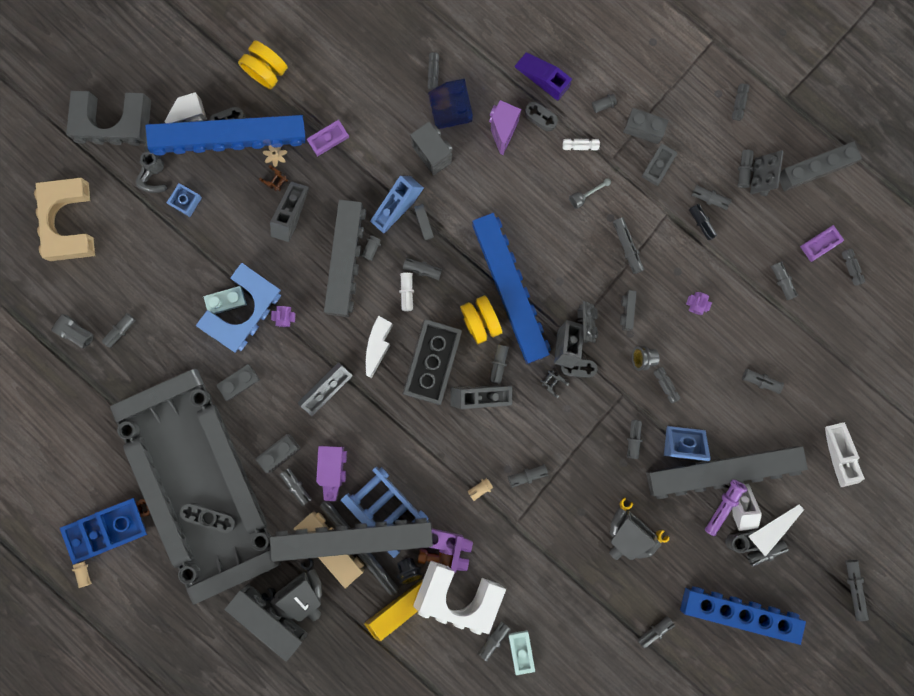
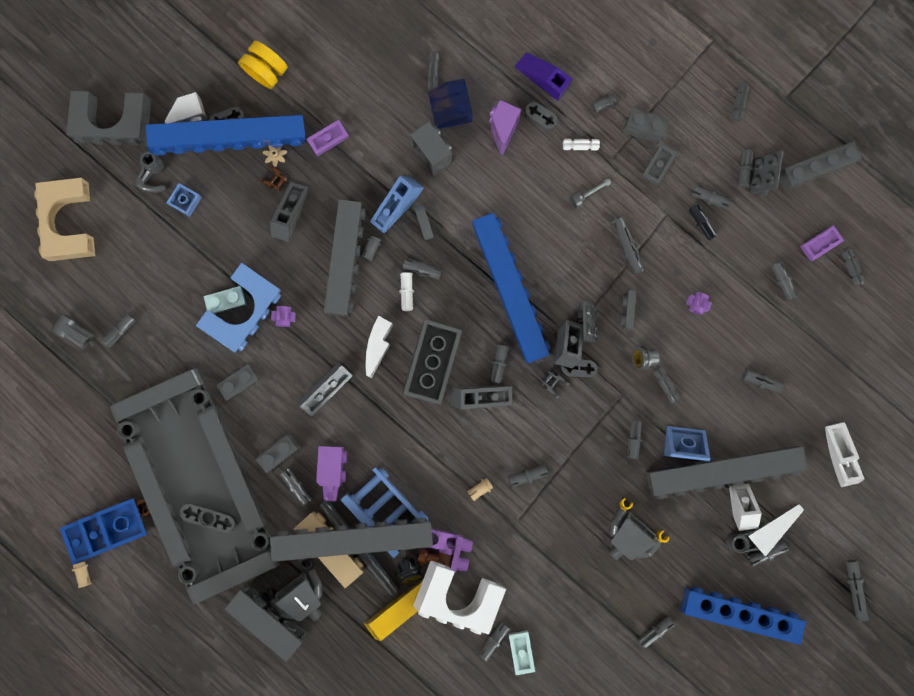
(482, 319): yellow wheel -> none
(730, 500): medium lavender pin -> none

